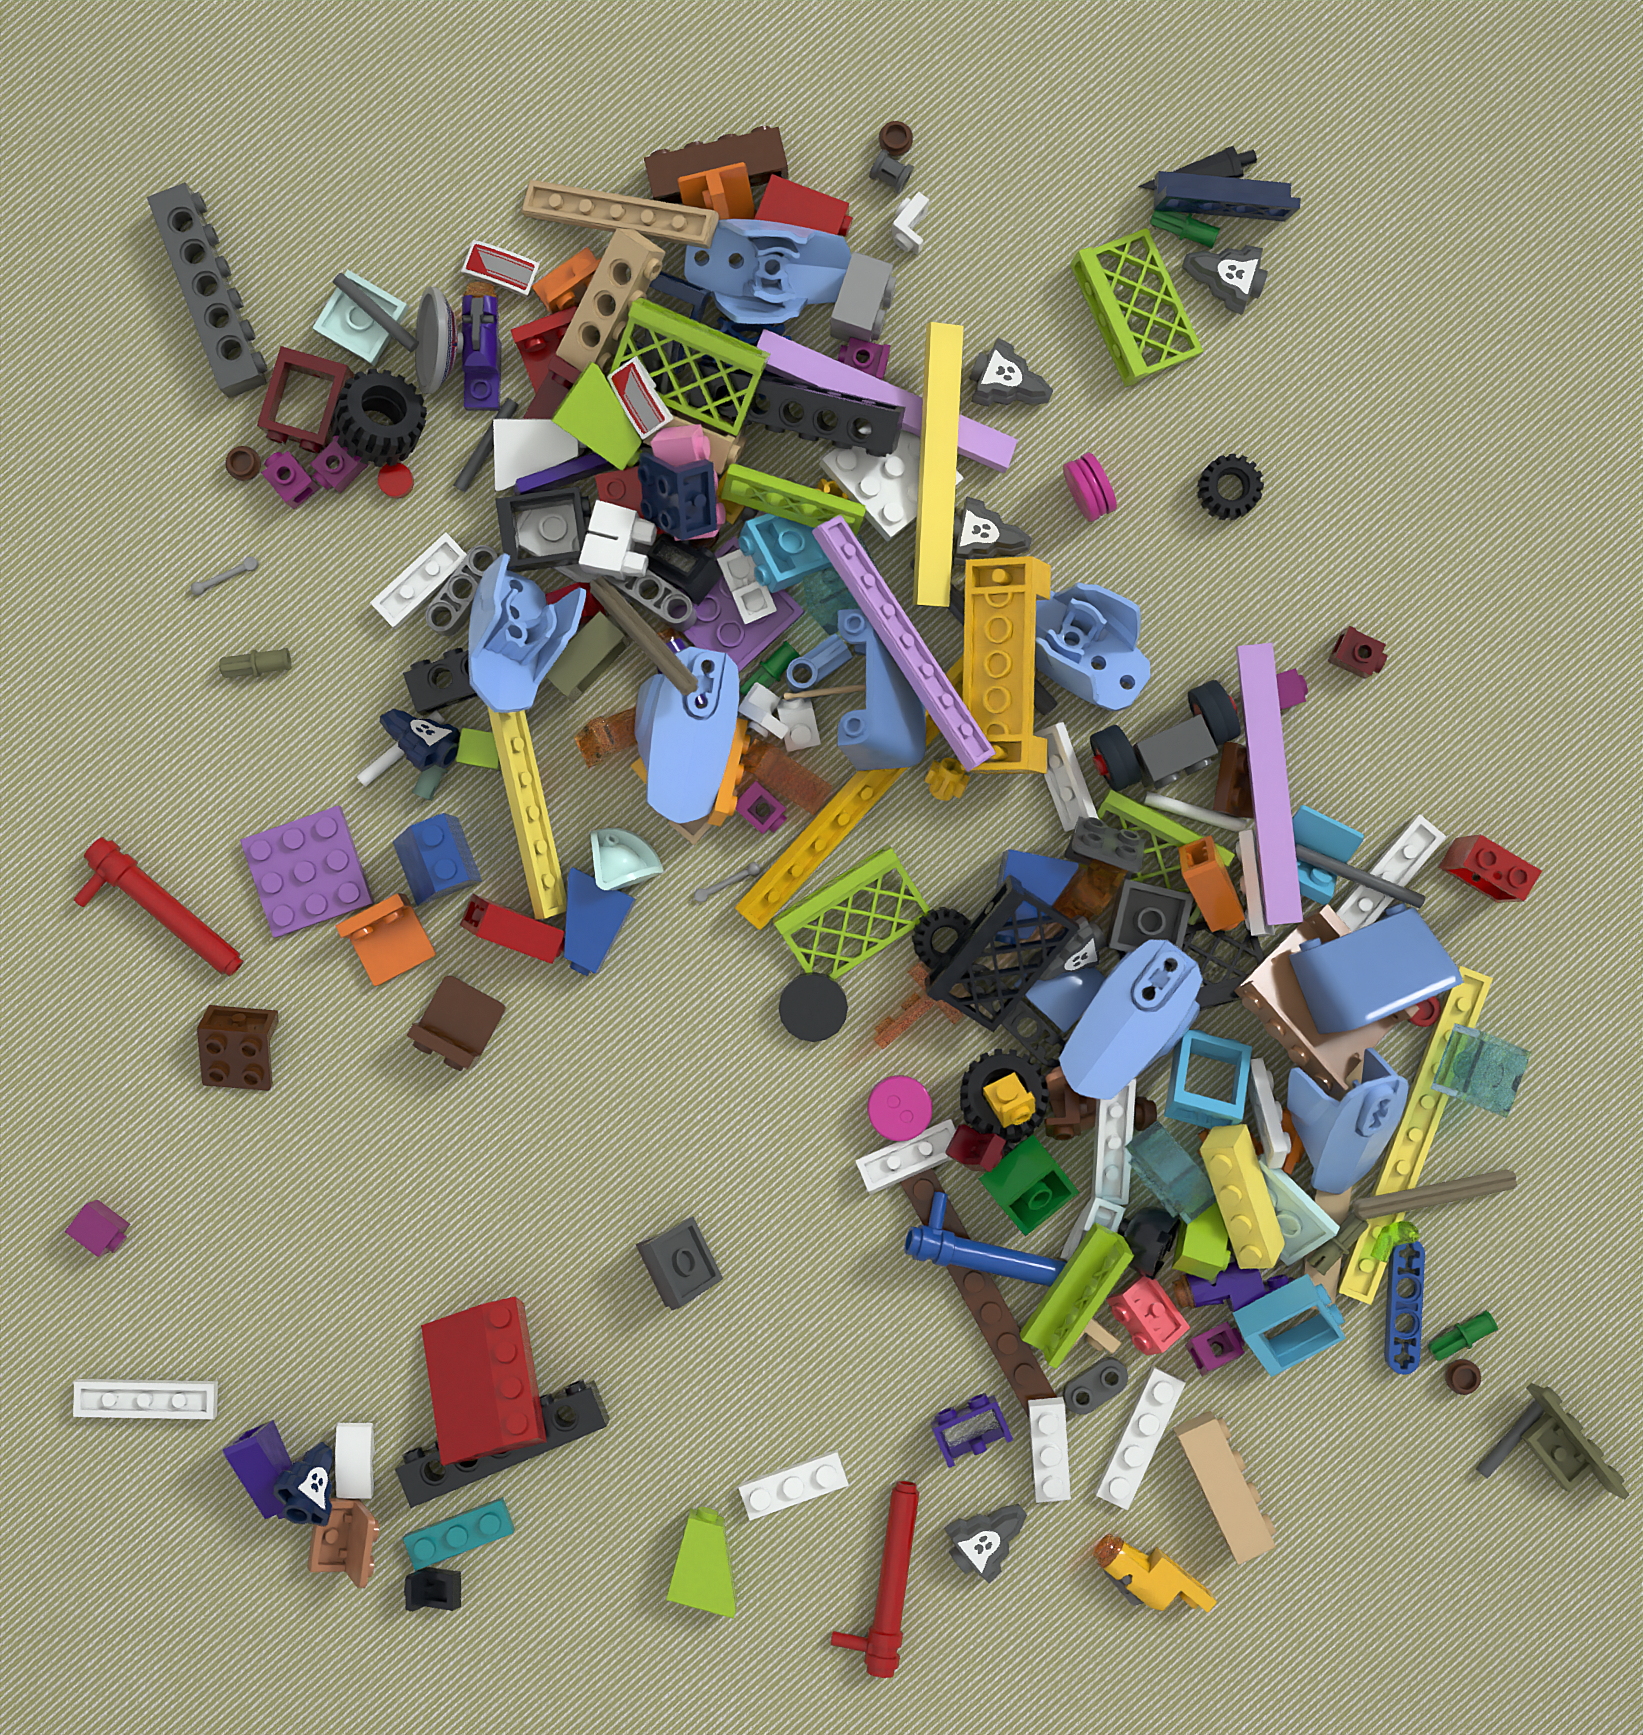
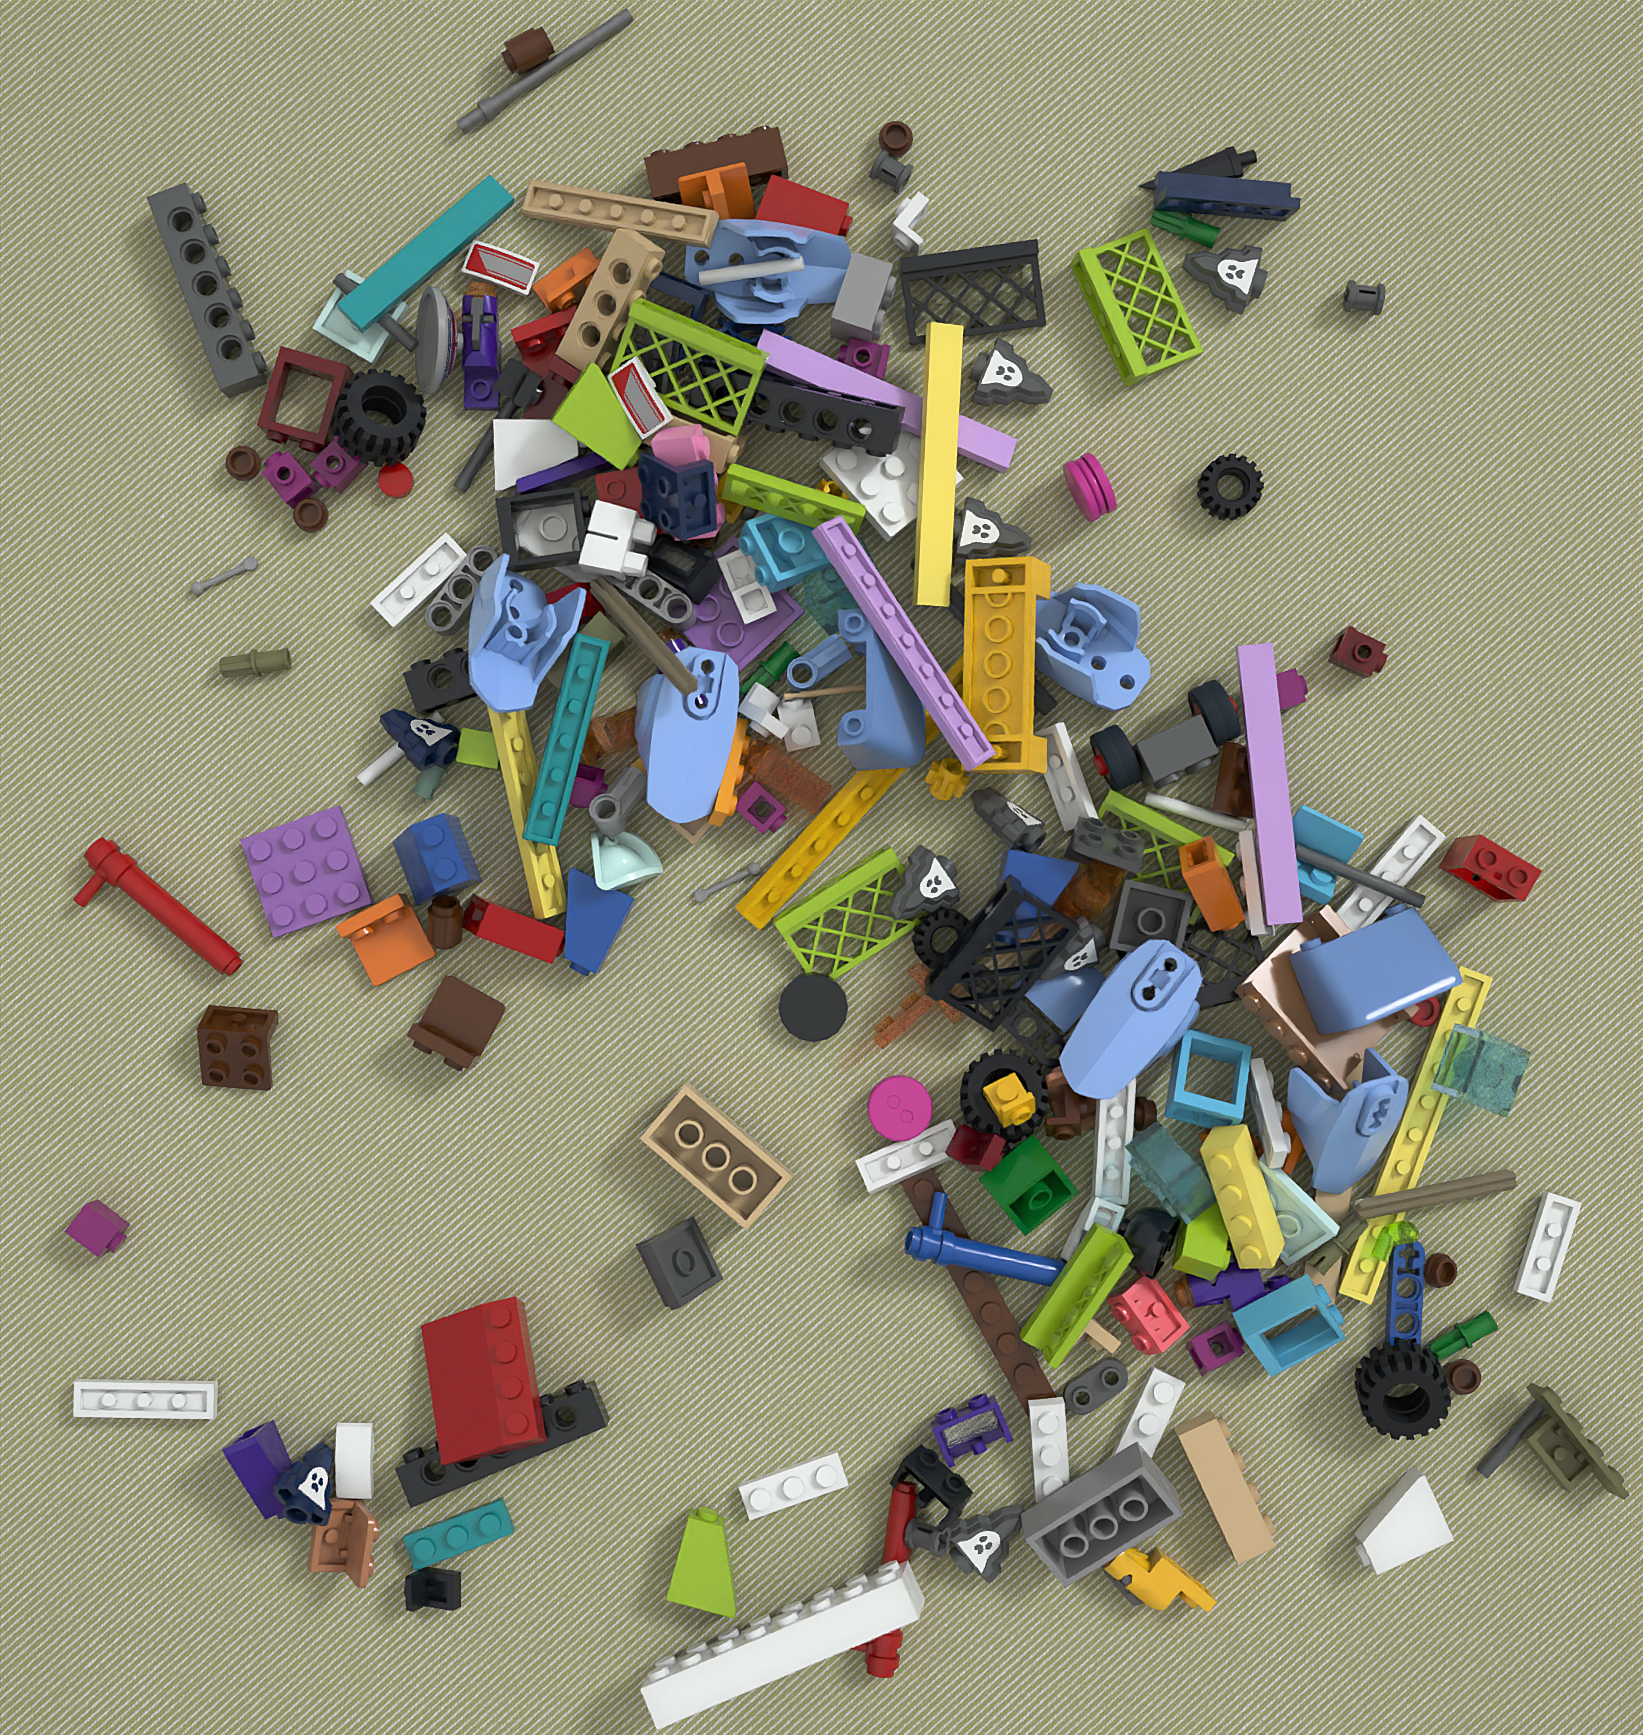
(310, 515): none -> reddish brown plate
(425, 254): none -> teal tile
(445, 922): none -> reddish brown brick
(489, 107): none -> flat silver bar
(519, 383): none -> black bracket
(527, 50): none -> reddish brown brick
(565, 739): none -> teal tile
(587, 785): none -> magenta brick
(620, 799): none -> light grey piece
(717, 1156): none -> tan brick
(751, 270): none -> white bar
(782, 1643): none -> white brick
(925, 885): none -> dark grey rock
(927, 1537): none -> dark grey bush
(938, 1483): none -> black window
(969, 261): none -> black fence
(1009, 821): none -> dark grey rock
(1101, 1514): none -> light grey brick
(1364, 297): none -> dark grey bush
(1402, 1525): none -> white slope
(1406, 1414): none -> black tyre
(1440, 1270): none -> reddish brown plate
(1547, 1246): none -> white plate

